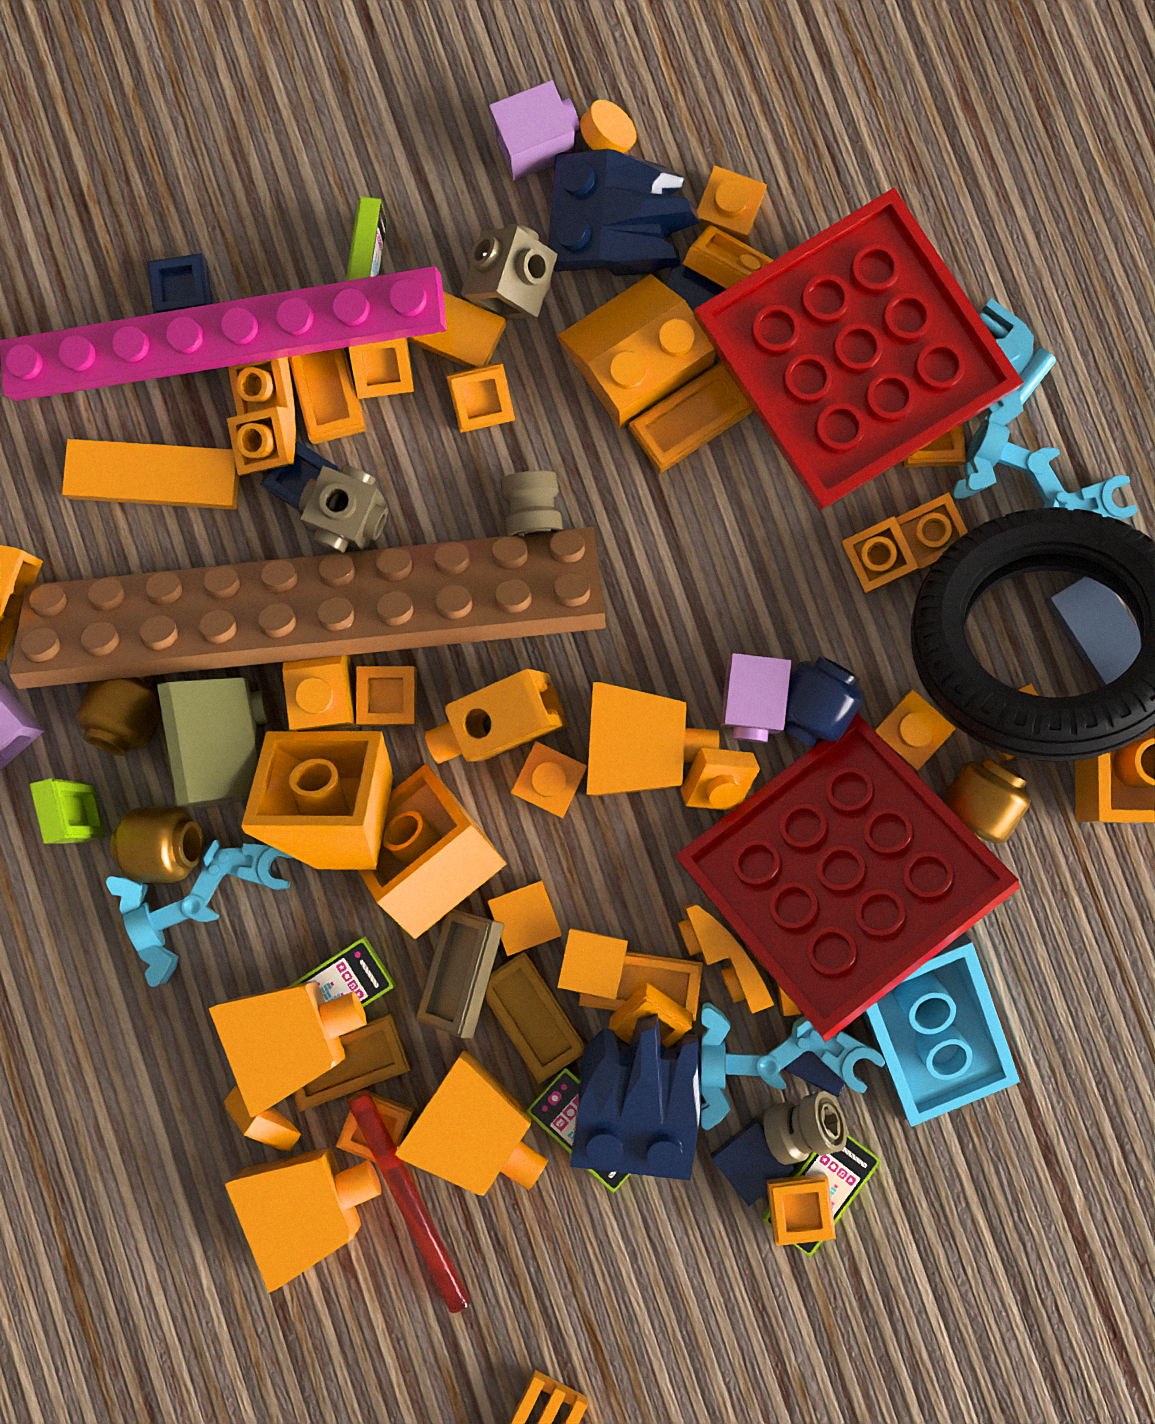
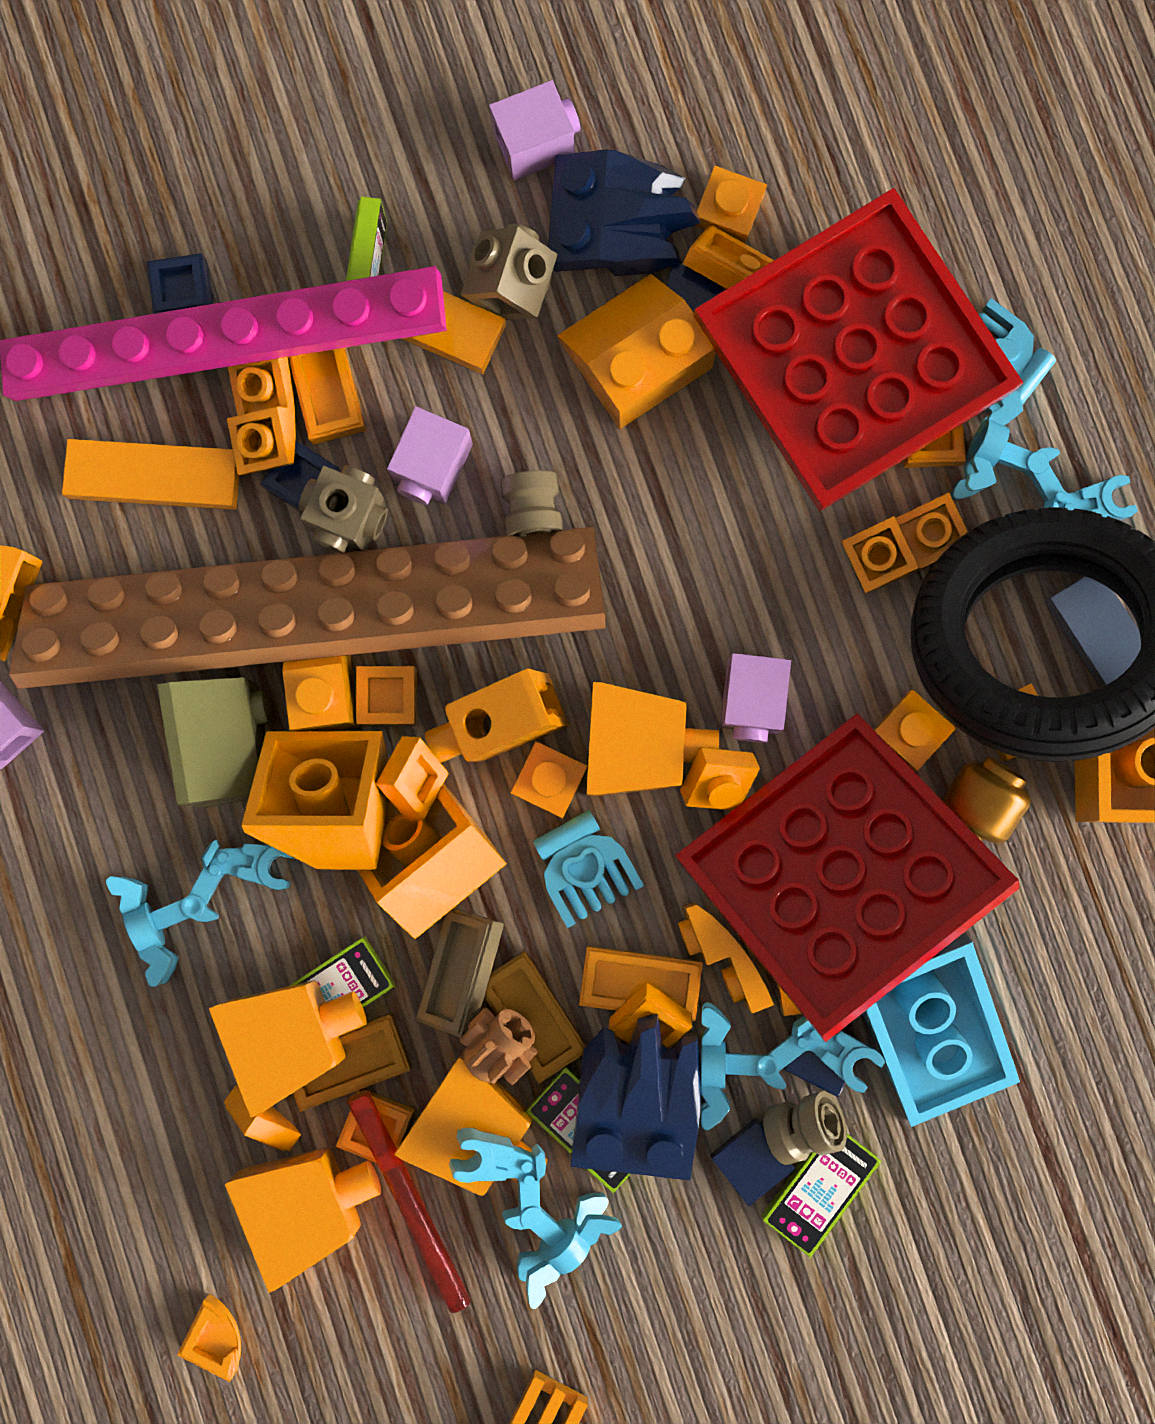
(67, 811): lime tile -> none
(119, 714): pearl gold head -> none
(157, 844): pearl gold head -> none
(213, 1340): none -> light orange tile
(382, 368): light orange tile -> none
(412, 778): none -> light orange plate
(429, 457): none -> lavender brick
(481, 397): light orange tile -> none
(498, 1046): none -> medium nougat gear
(526, 917): light orange tile -> none
(563, 1242): none -> medium azure piece
(580, 862): none -> medium azure piece
(592, 963): light orange tile -> none
(607, 127): light orange tile -> none
(690, 417): light orange tile -> none
(800, 1209): light orange tile -> none
(821, 701): dark blue head -> none

